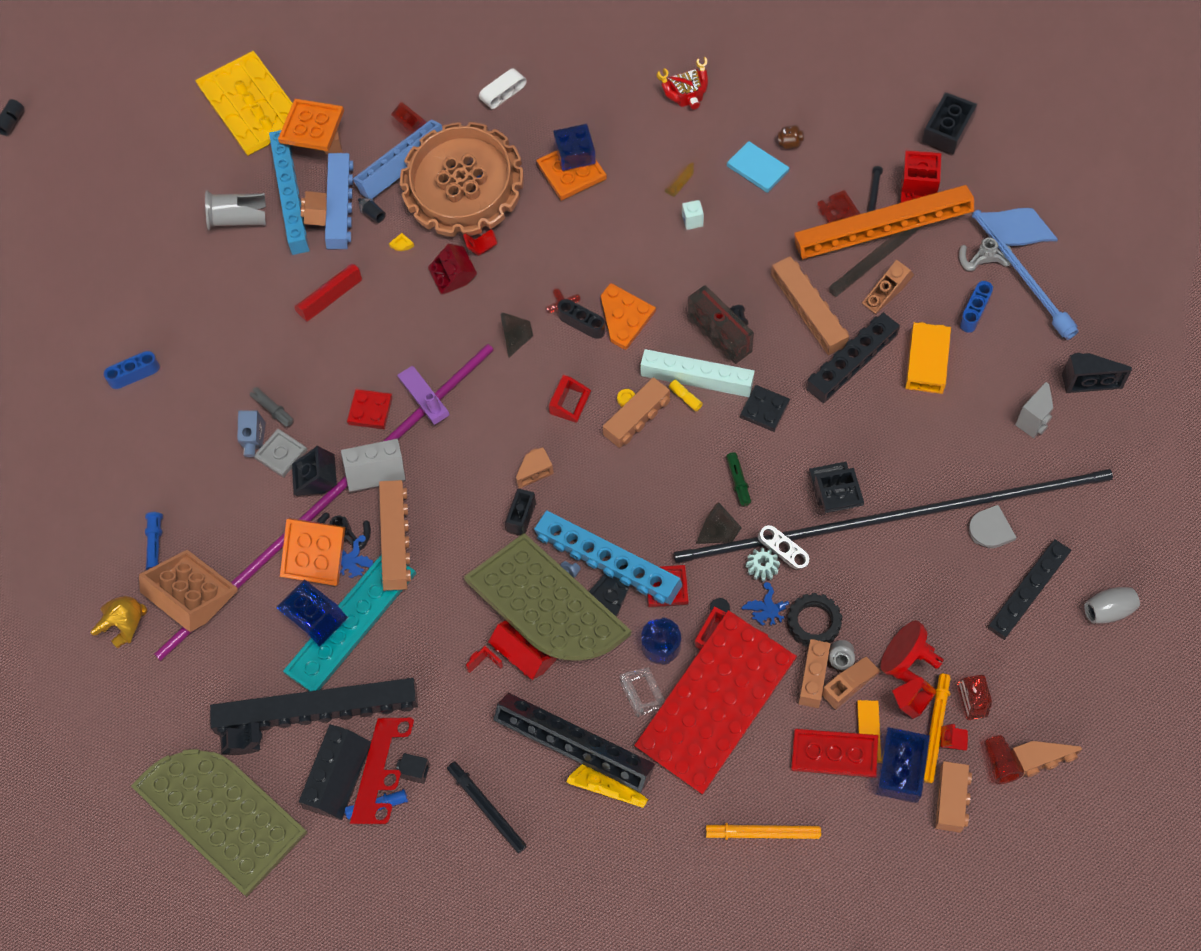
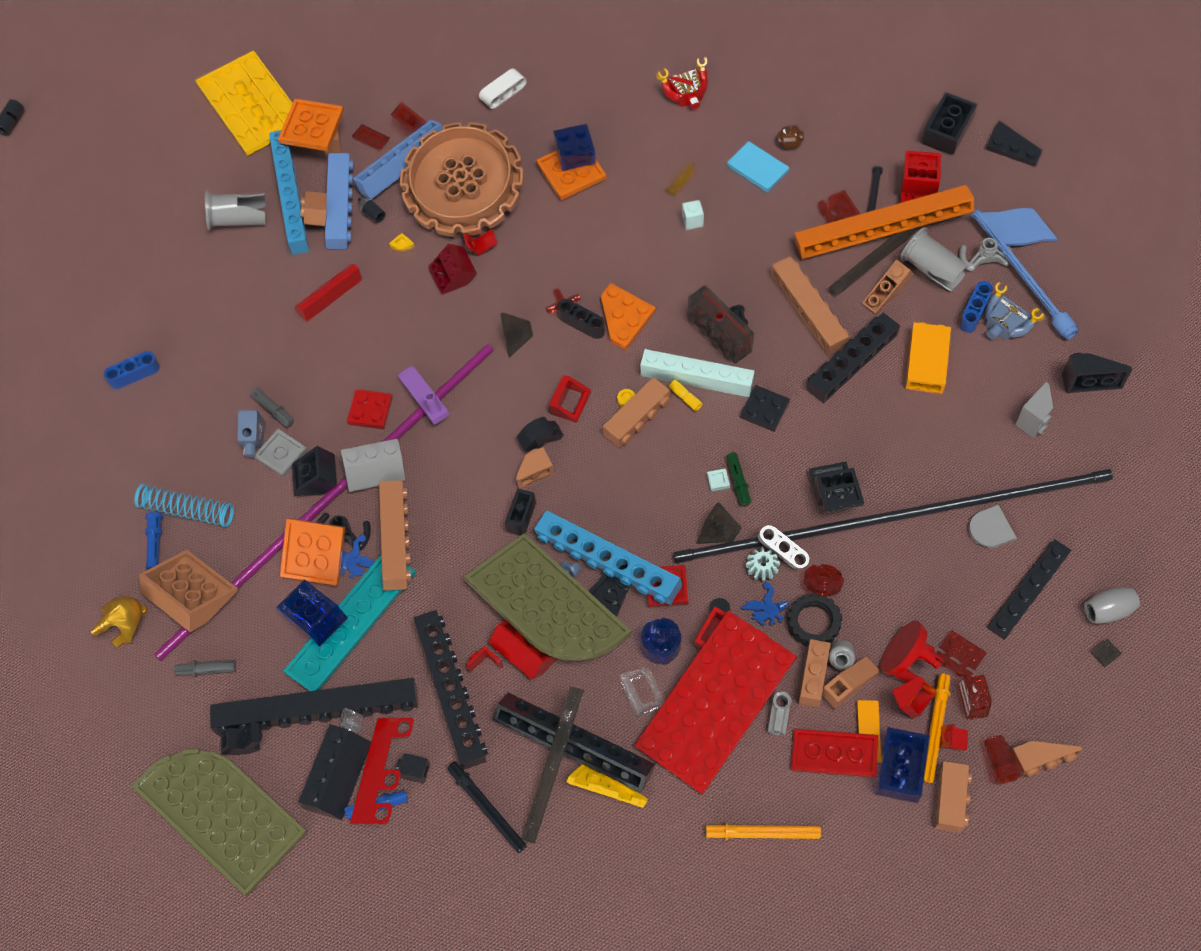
(148, 496): none -> medium azure piece
(210, 667): none -> dark grey axle
(351, 720): none -> clear plate
(370, 136): none -> clear red tile
(467, 756): none -> black brick
(538, 432): none -> black brick
(552, 764): none -> clear smoke piece
(718, 480): none -> light aqua tile
(779, 715): none -> light grey piece
(823, 580): none -> clear red tile
(934, 260): none -> light grey piece
(962, 650): none -> clear red plate
(1007, 318): none -> sand blue torso
(1013, 145): none -> black wing
(1106, 653): none -> clear smoke tile

